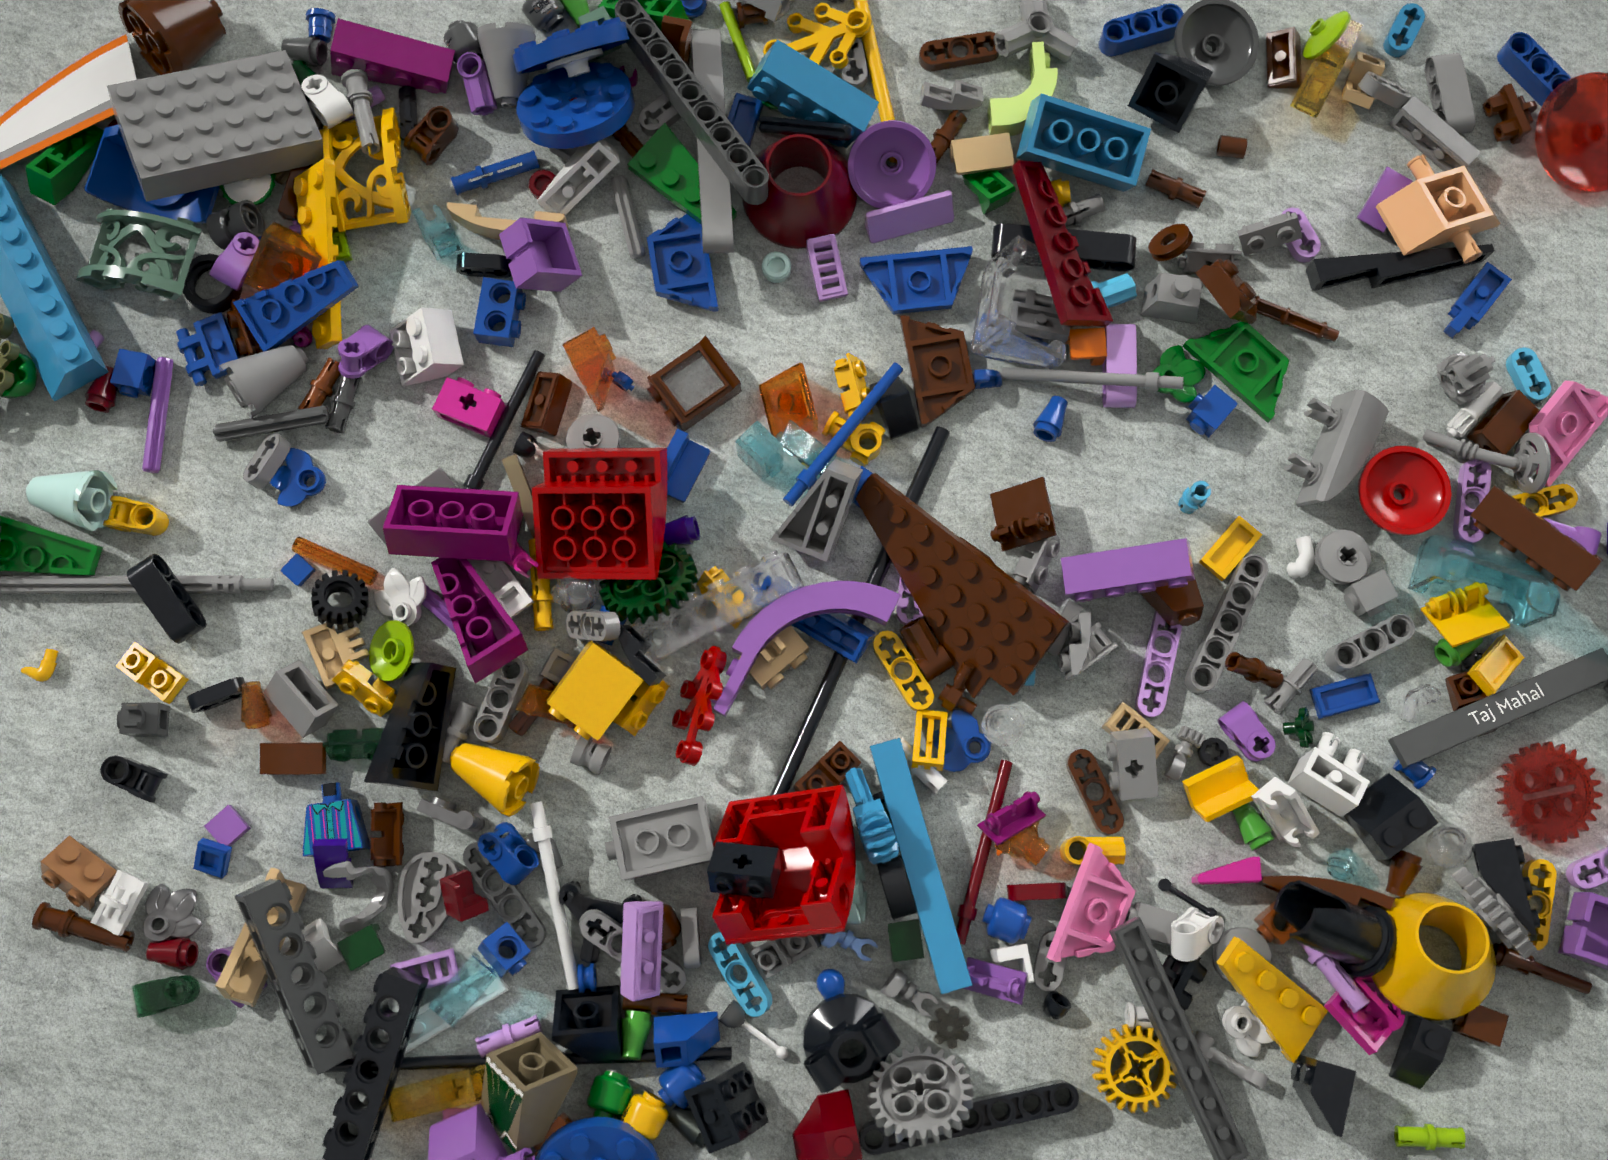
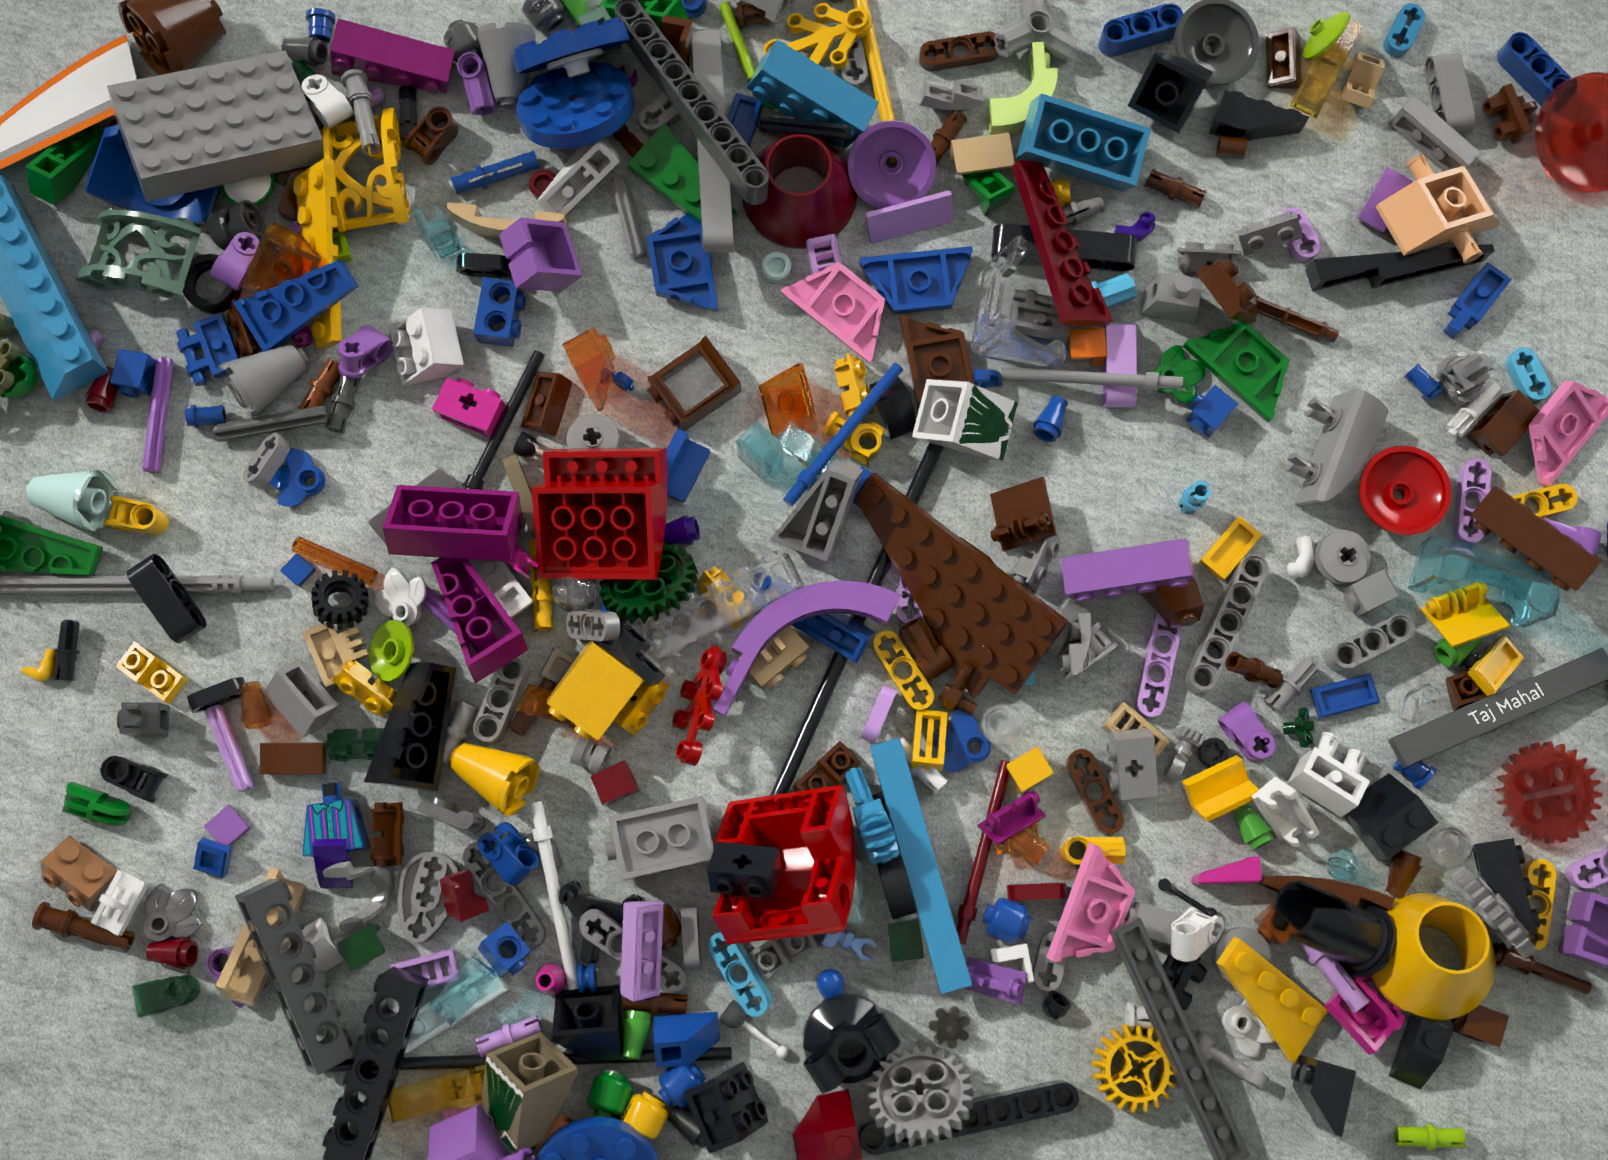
(66, 650): none -> black axle
(95, 805): none -> green arm
(205, 415): none -> blue pin
(229, 748): none -> lavender axle
(557, 976): none -> dark pink cone
(615, 783): none -> dark red panel
(841, 306): none -> bright pink wing
(878, 714): none -> lavender beam
(897, 984): light grey piece -> none
(965, 418): none -> white slope
(1029, 769): none -> yellow panel
(1140, 228): none -> dark purple arm
(1182, 240): reddish brown piece -> none
(1254, 118): none -> black slope
(1384, 90): light grey beam -> none
(1424, 382): none -> blue pin
(1518, 463): light grey dish -> none

